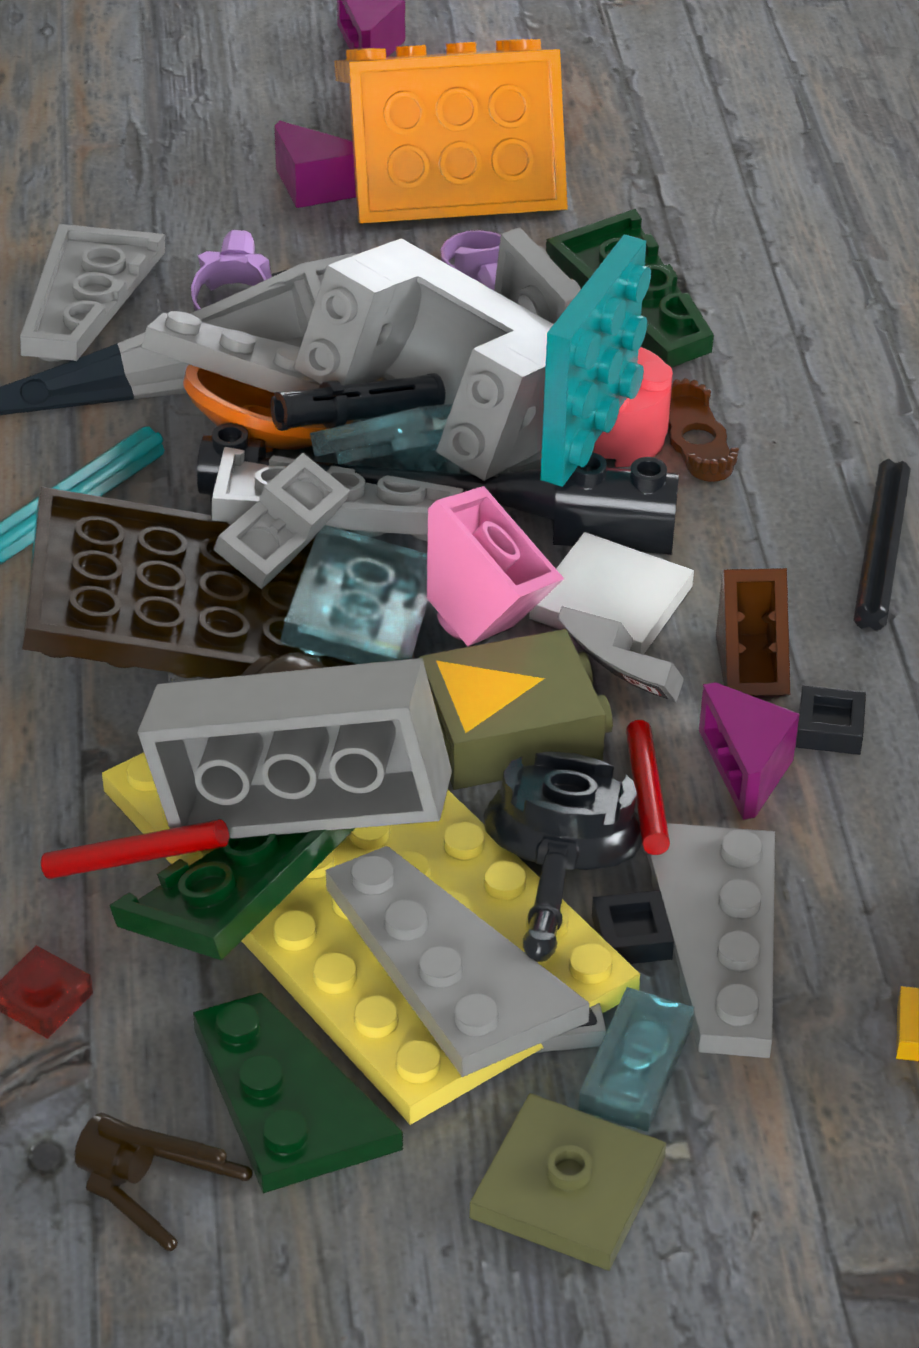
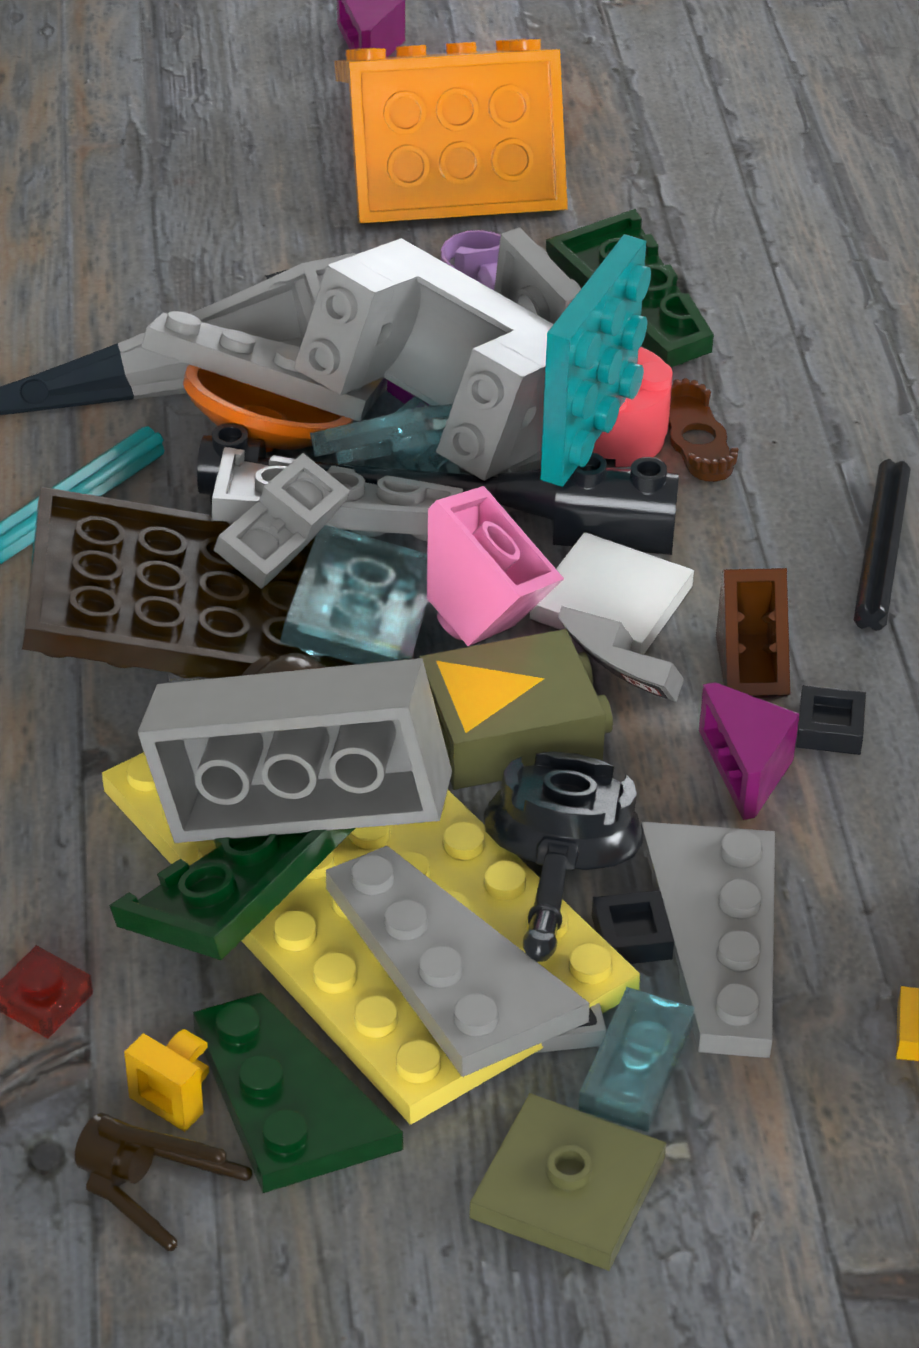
(84, 286): light grey wing -> none
(135, 849): red bar -> none
(168, 1077): none -> yellow tile
(233, 265): lavender piece -> none
(314, 165): magenta slope -> none
(338, 403): black pin -> none
(648, 787): red bar -> none

